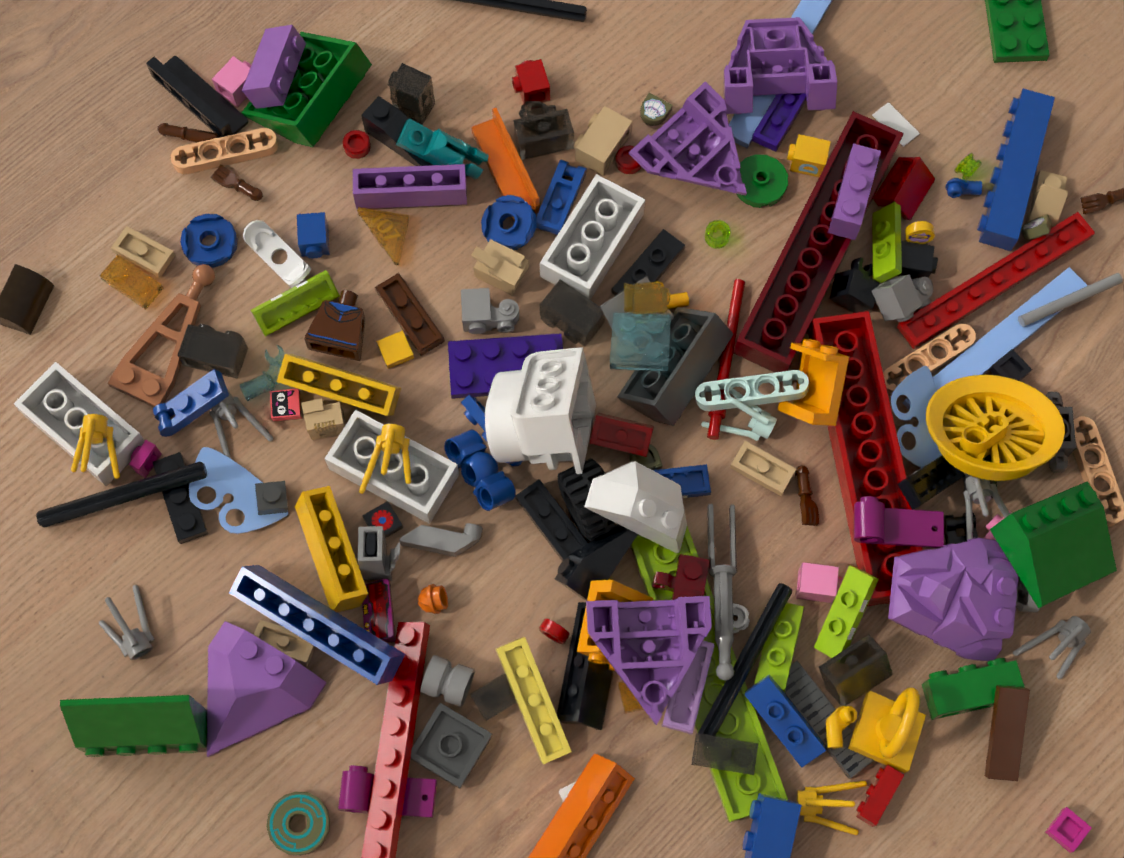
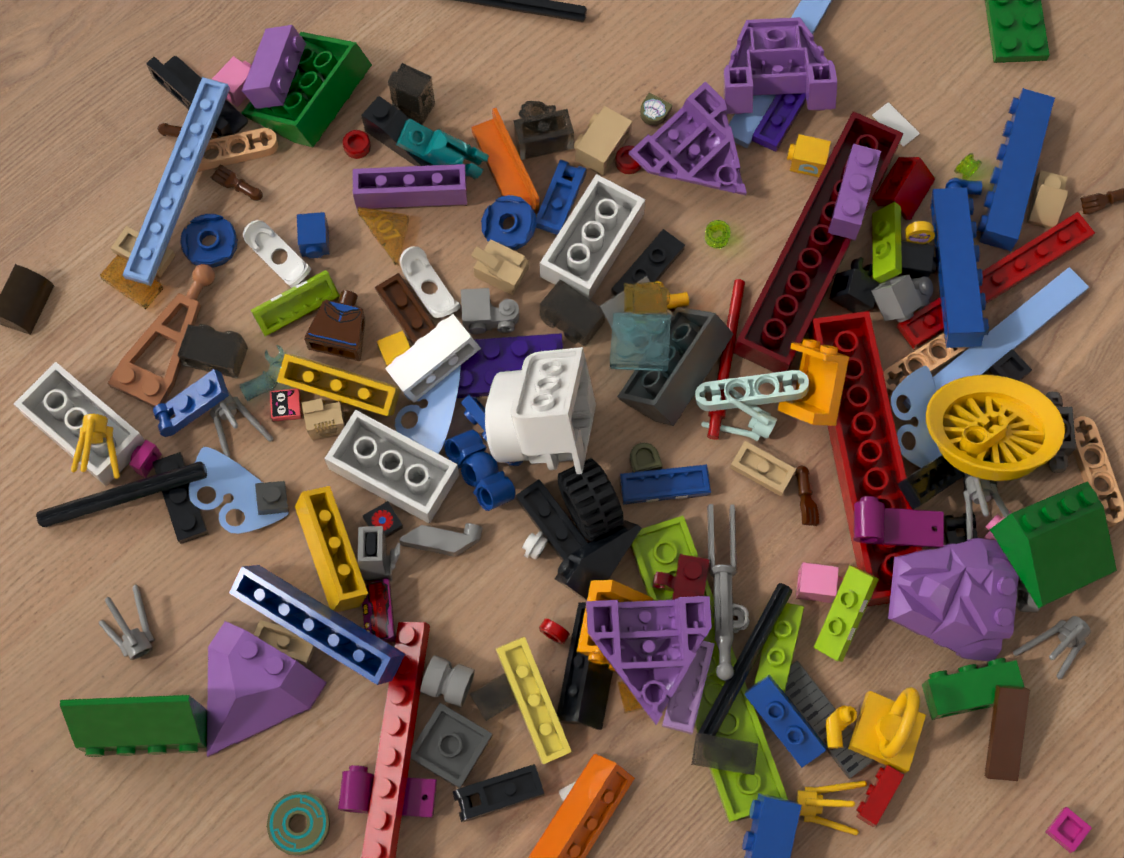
(176, 182): none -> light blue tile
(390, 442): yellow plant -> none
(418, 271): none -> white piece
(432, 358): none -> white brick
(433, 599): orange plate -> none
(436, 417): none -> light blue piece
(499, 792): none -> black plate
(531, 81): red brick -> none
(534, 545): none -> white plate
(621, 434): red panel -> none
(641, 503): white wedge -> none
(763, 192): green plate -> none
(855, 670): clear smoke brick -> none
(957, 268): none -> blue brick
(1036, 227): olive tile -> none
(1070, 299): light grey bar -> none

